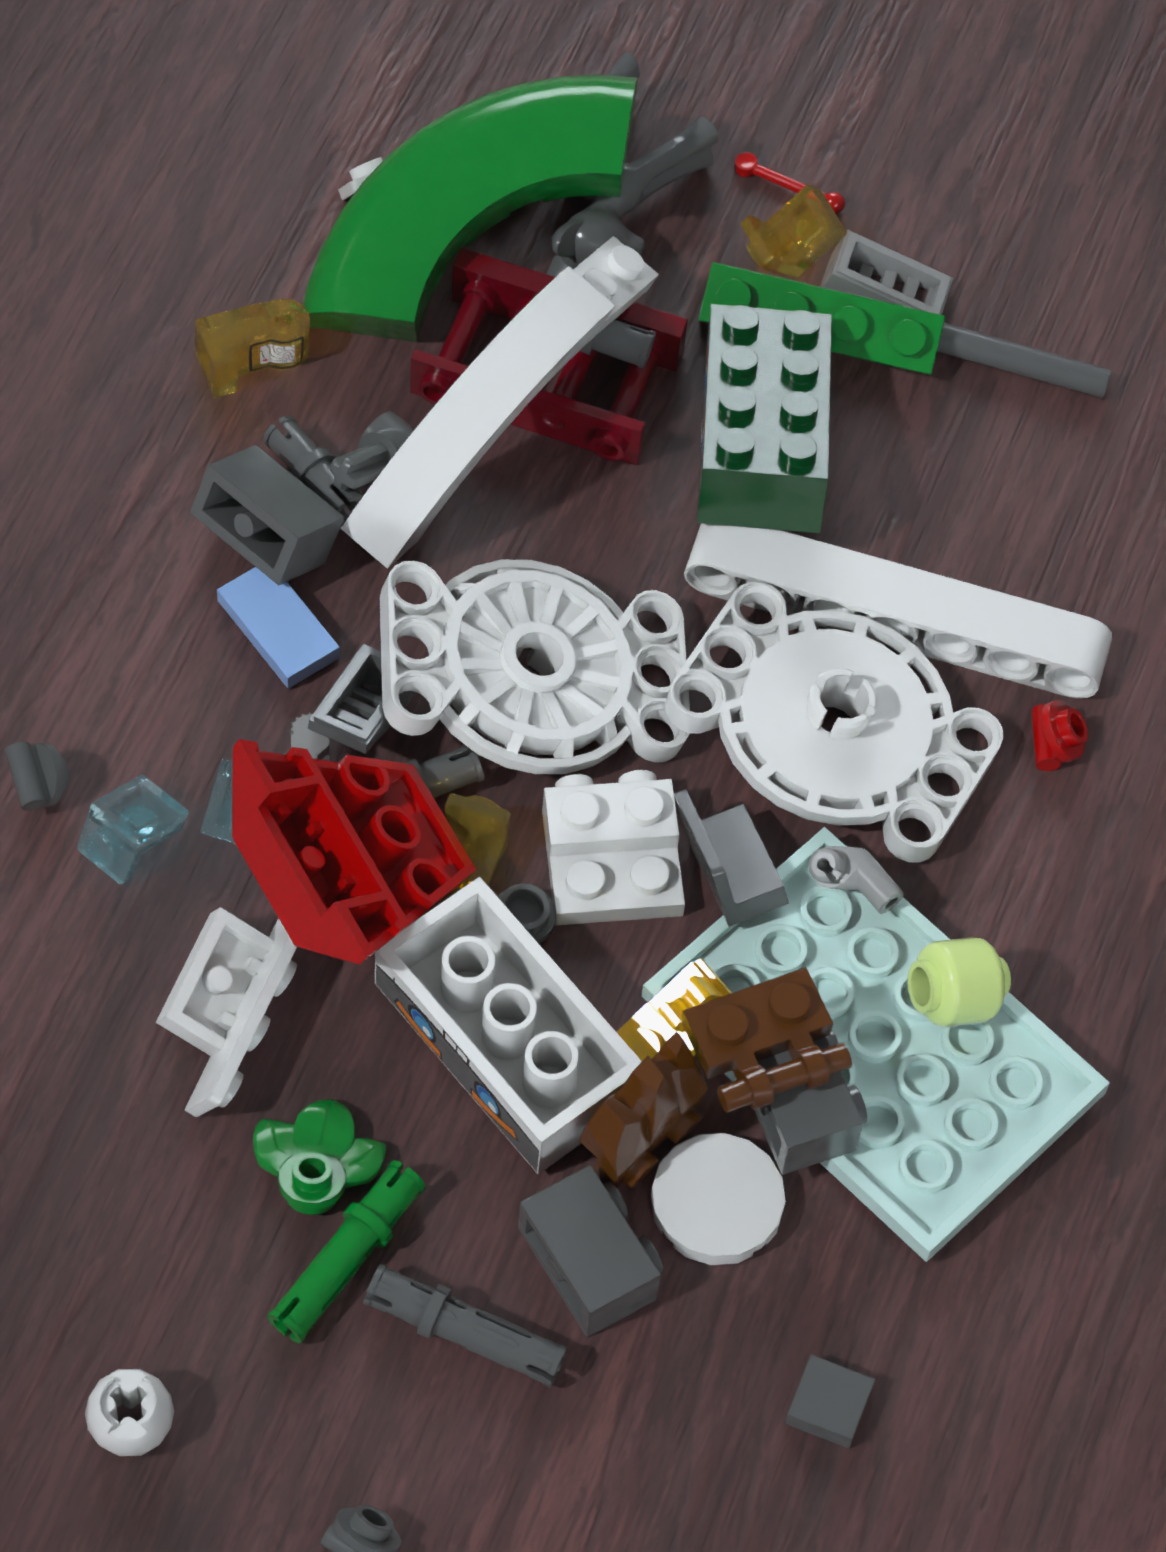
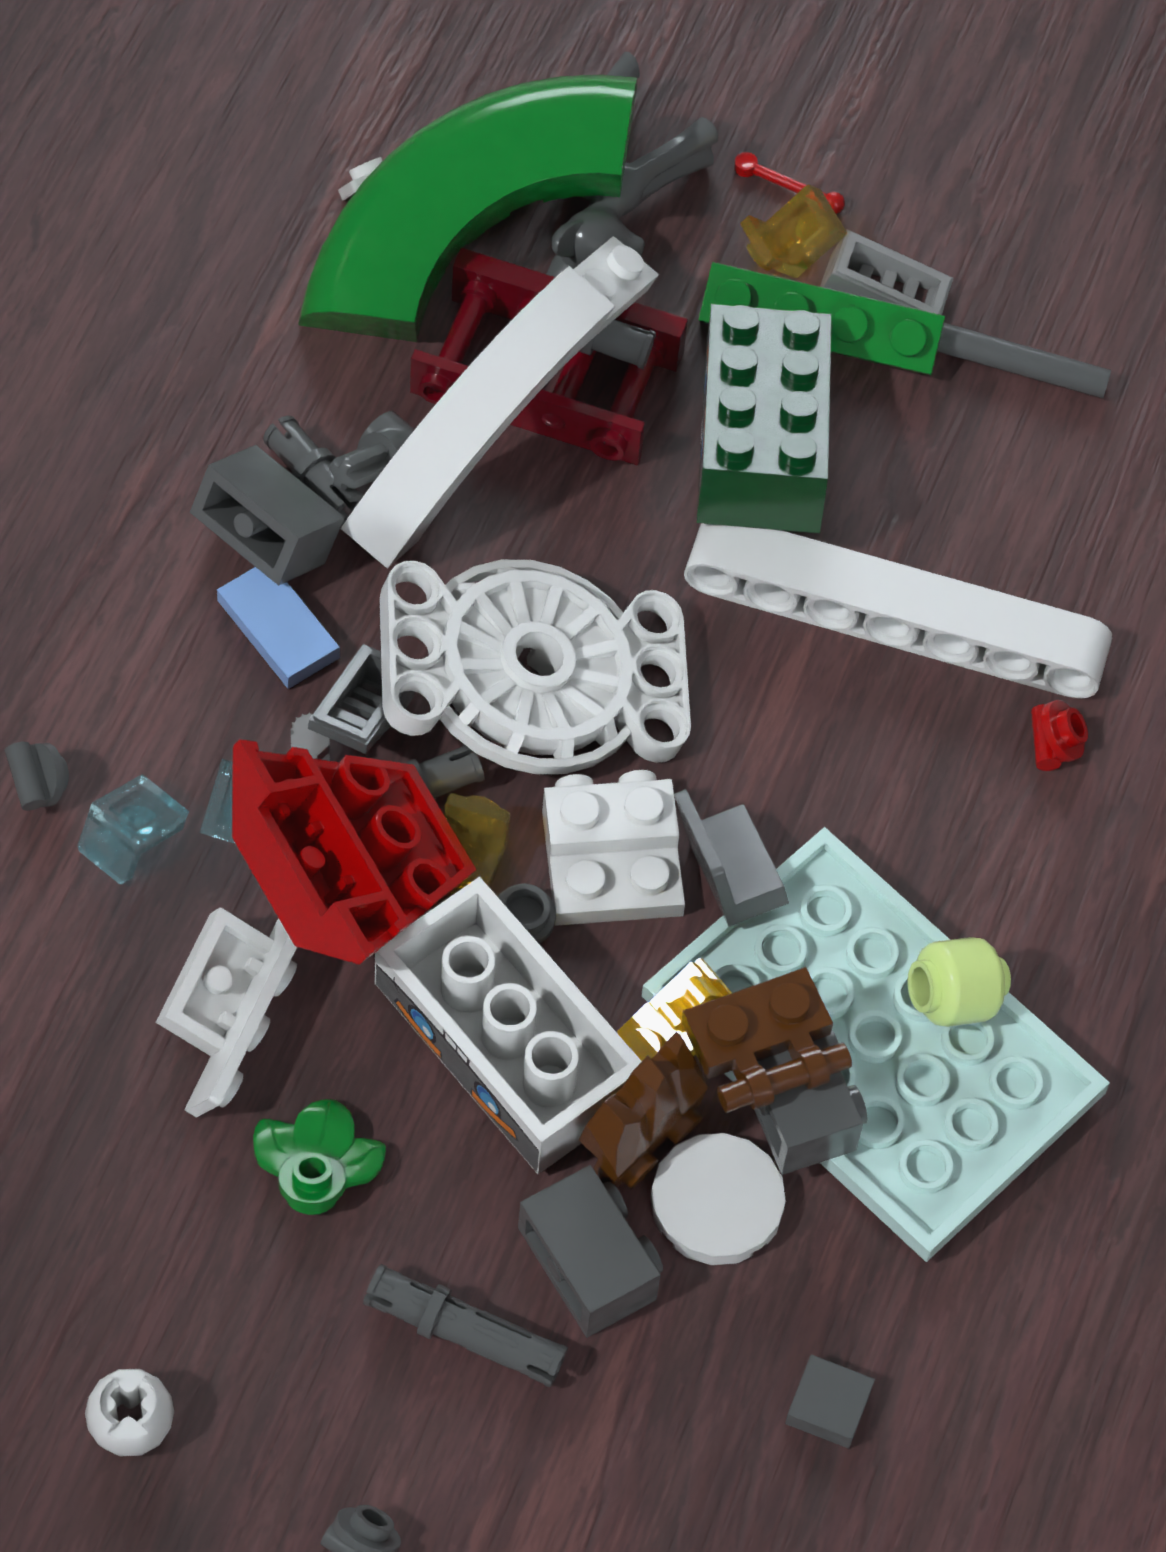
(251, 340): clear yellow leg -> none
(364, 1229): green pin -> none
(855, 870): light grey arm -> none
(868, 763): white piece -> none

